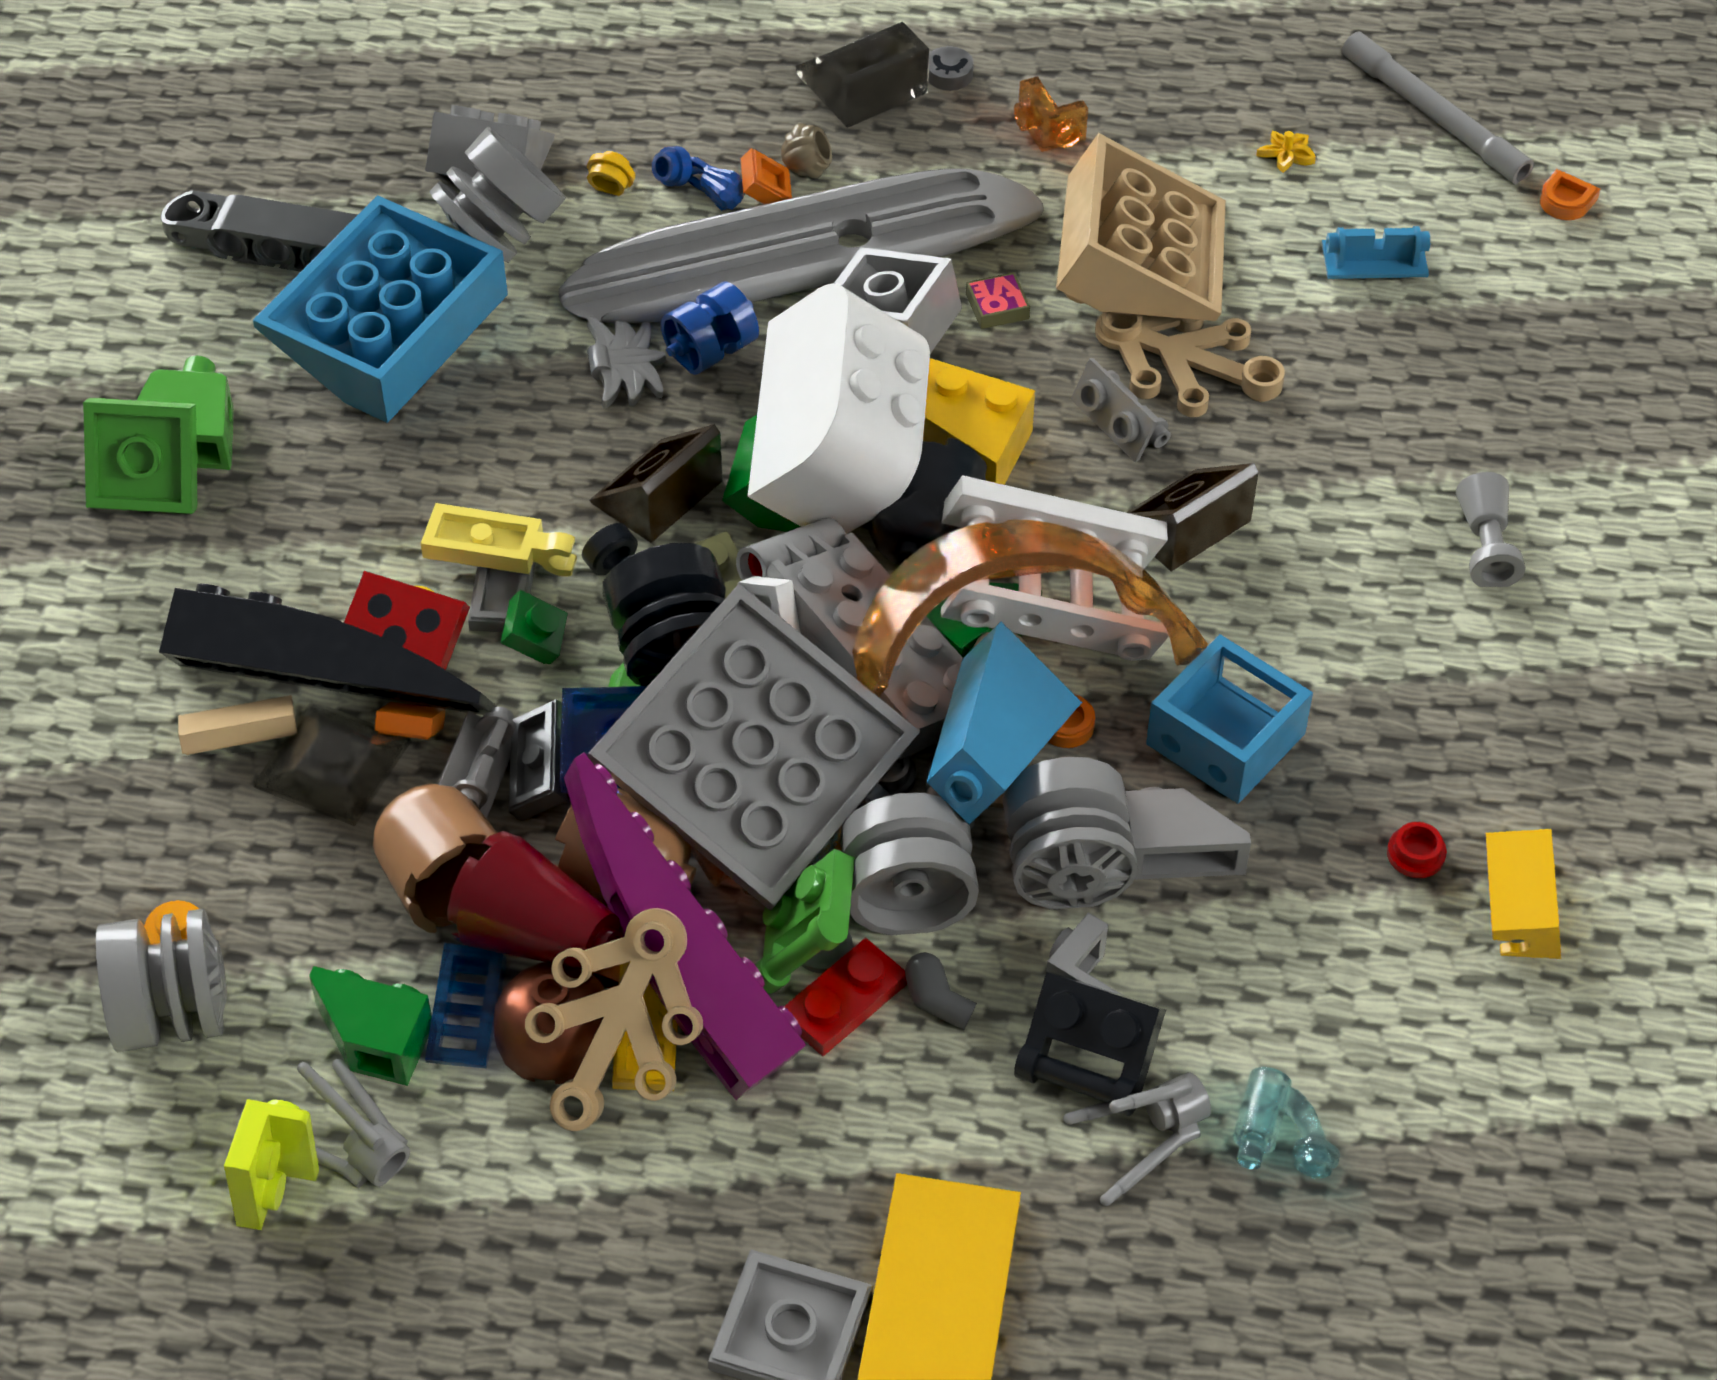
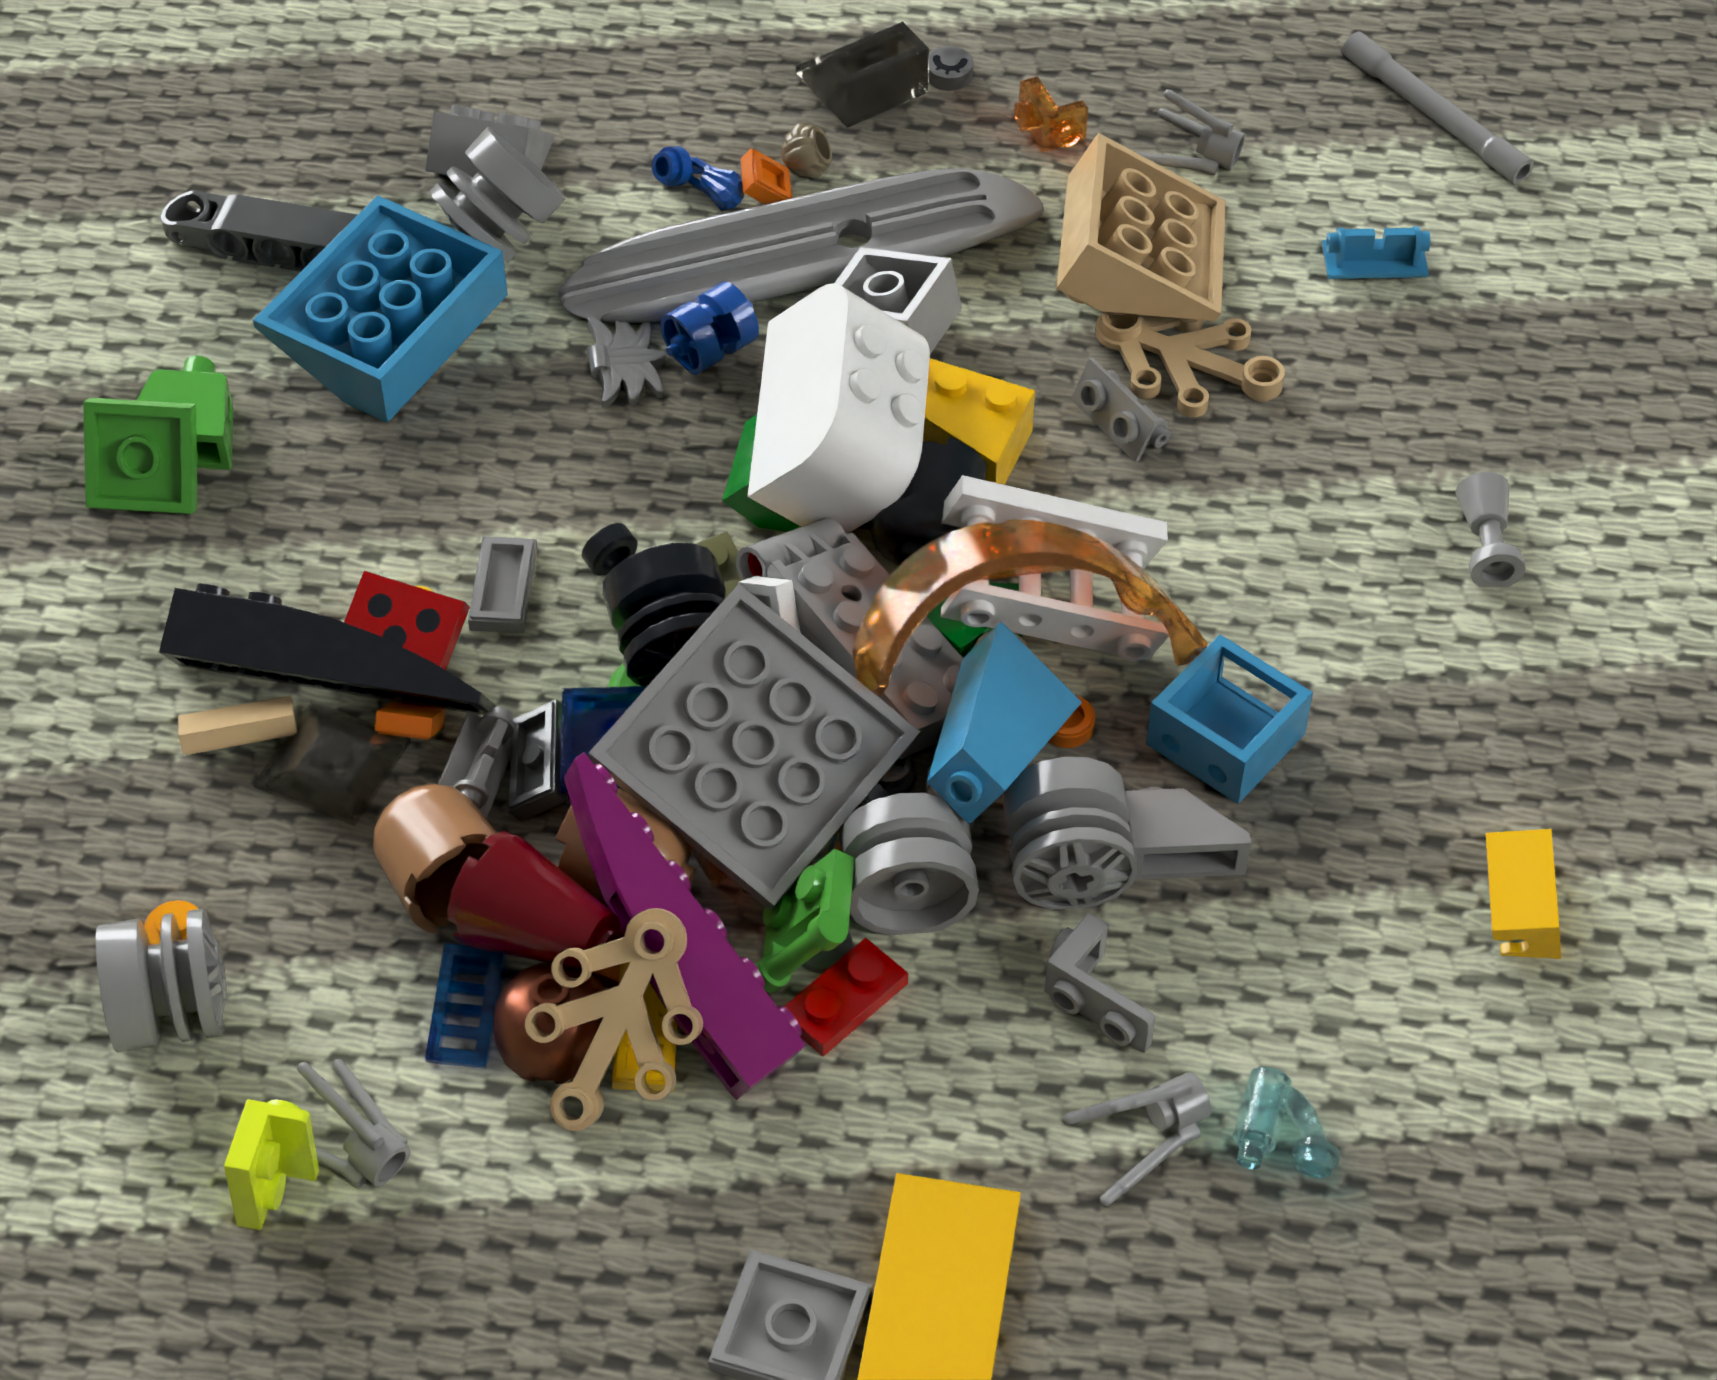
(373, 1023): green slope -> none
(495, 541): light yellow plate -> none
(534, 627): green plate -> none
(610, 172): yellow plate -> none
(664, 482): dark brown slope -> none
(932, 992): dark grey arm -> none
(997, 300): tile -> none
(1094, 1022): black plate -> none
(1201, 510): dark brown slope -> none
(1217, 139): none -> light grey plant
(1288, 149): yellow plant -> none
(1417, 850): red plate -> none
(1567, 196): orange tile -> none

